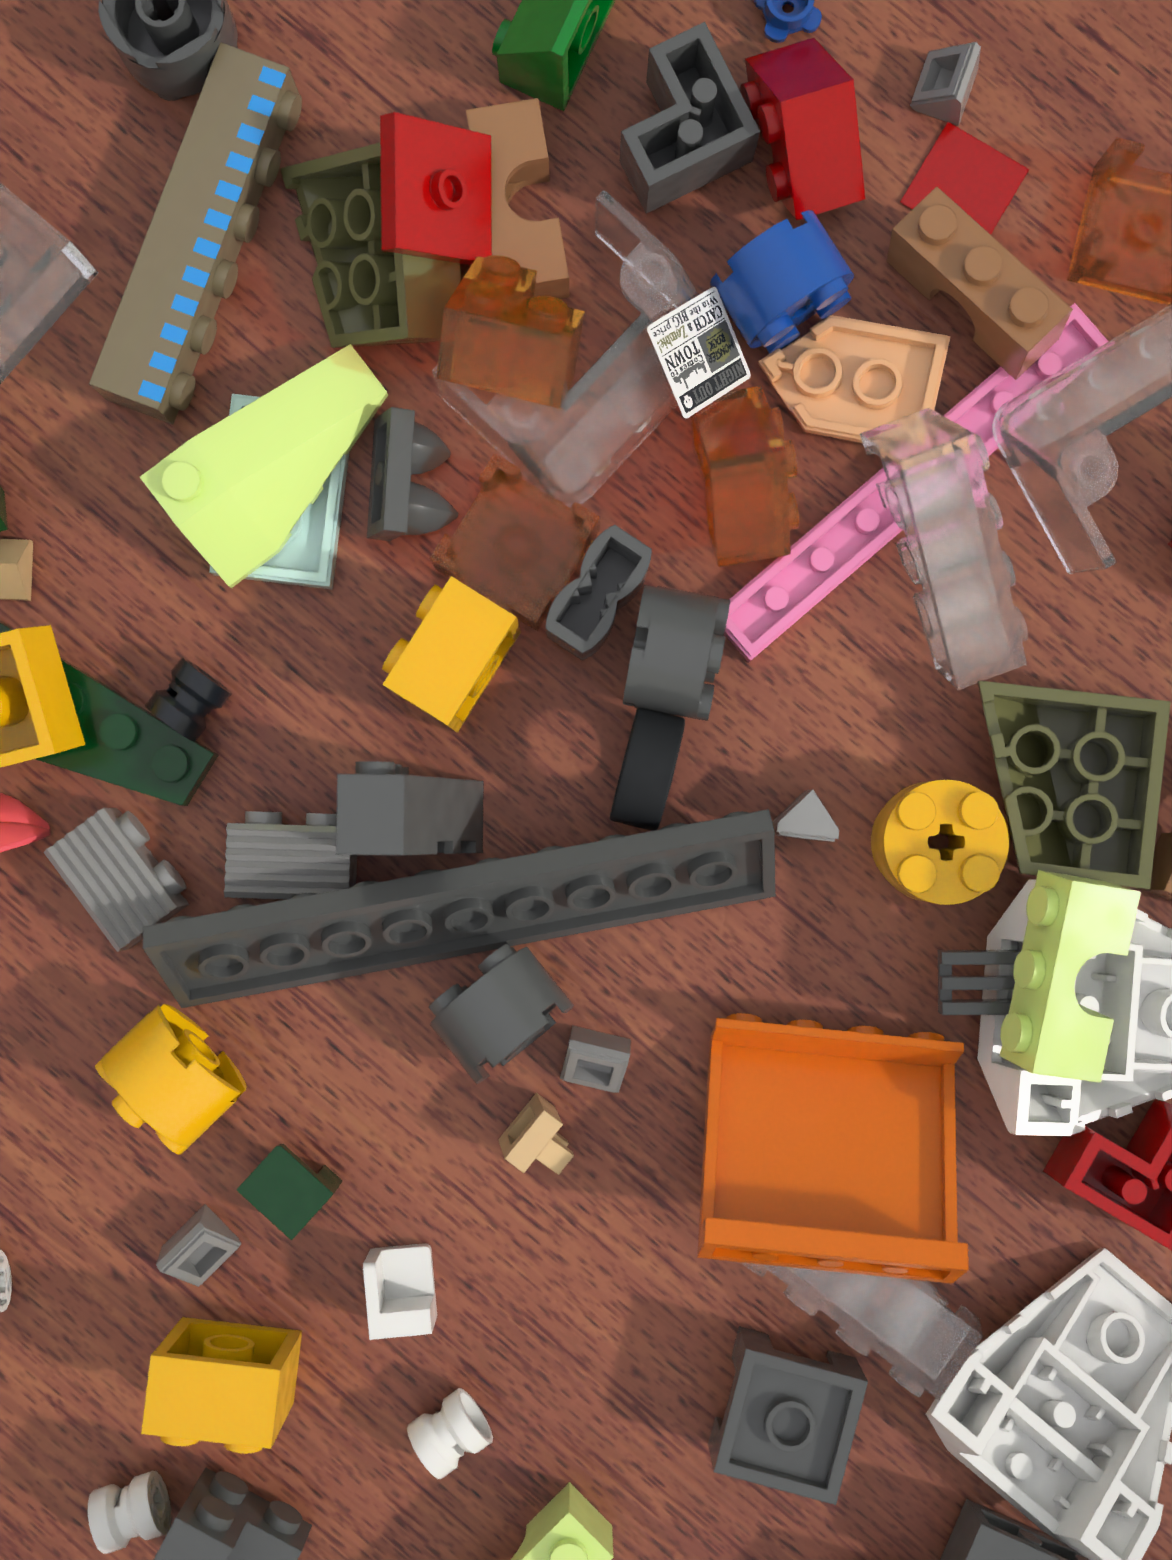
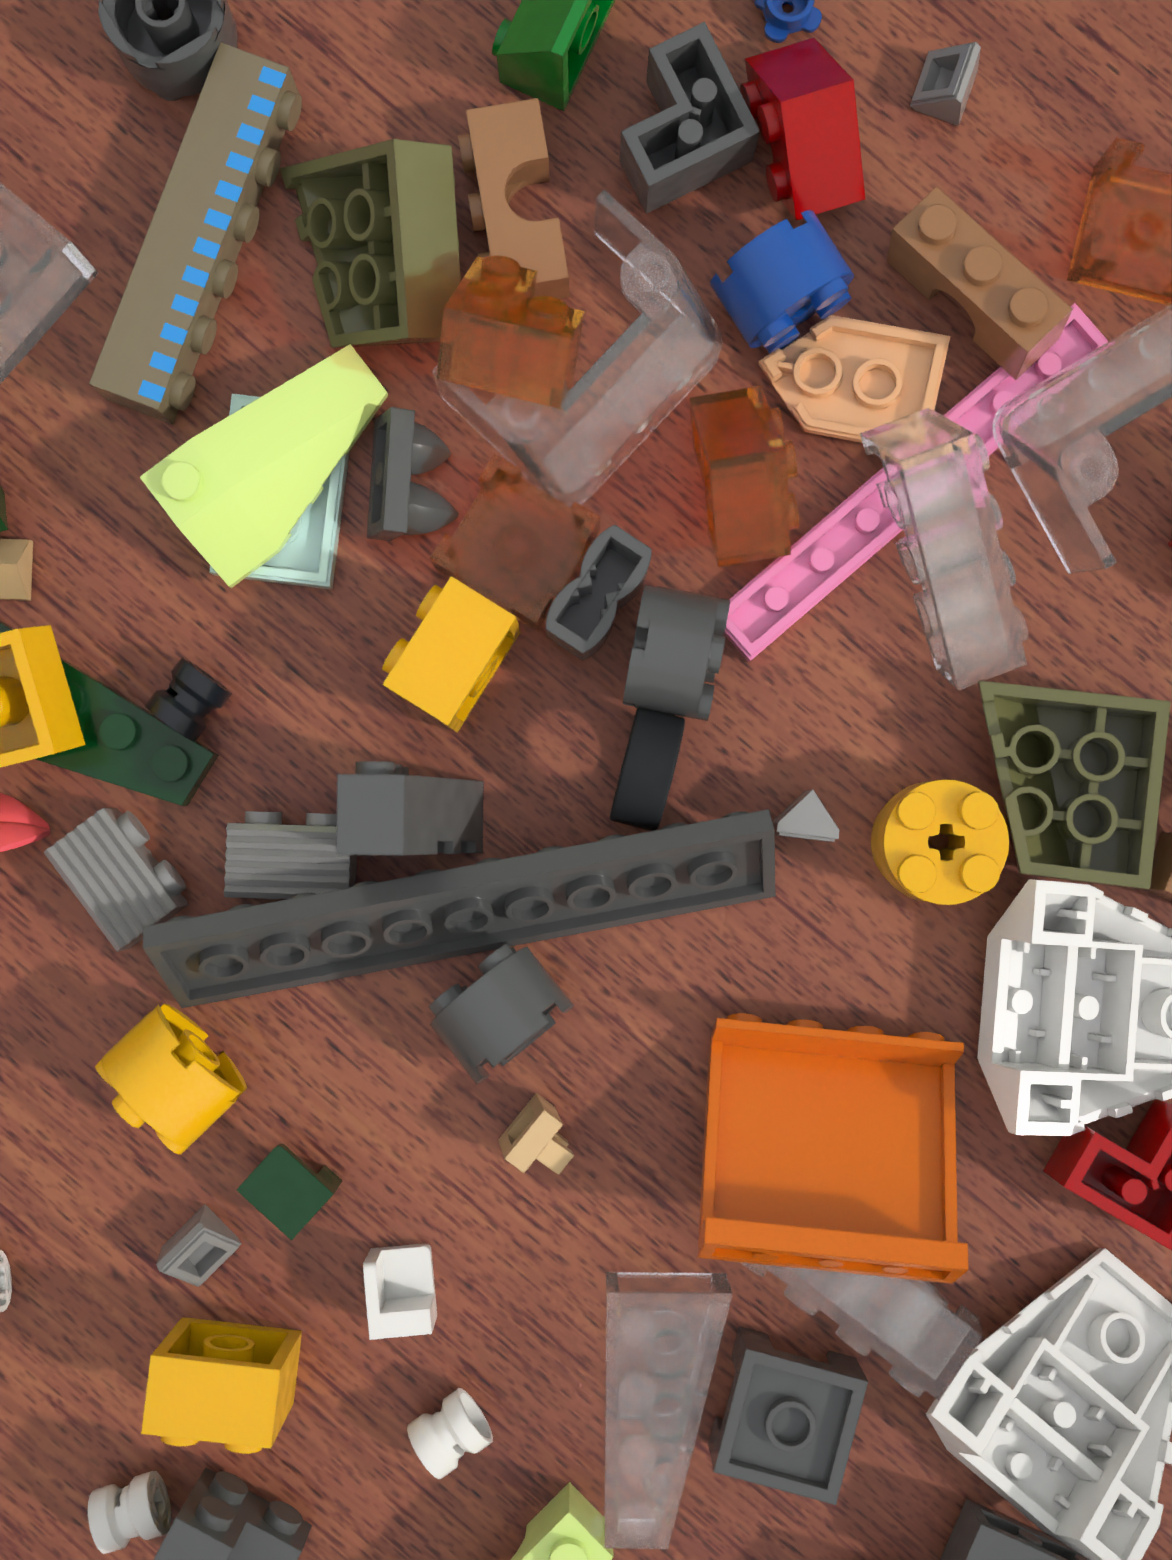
(435, 189): red plate -> none
(596, 1059): light grey slope -> none
(657, 1377): none -> clear wedge
(699, 352): sticker -> none
(947, 982): dark grey tile -> none
(970, 175): red sticker -> none
(1065, 927): yellowish green arch -> none

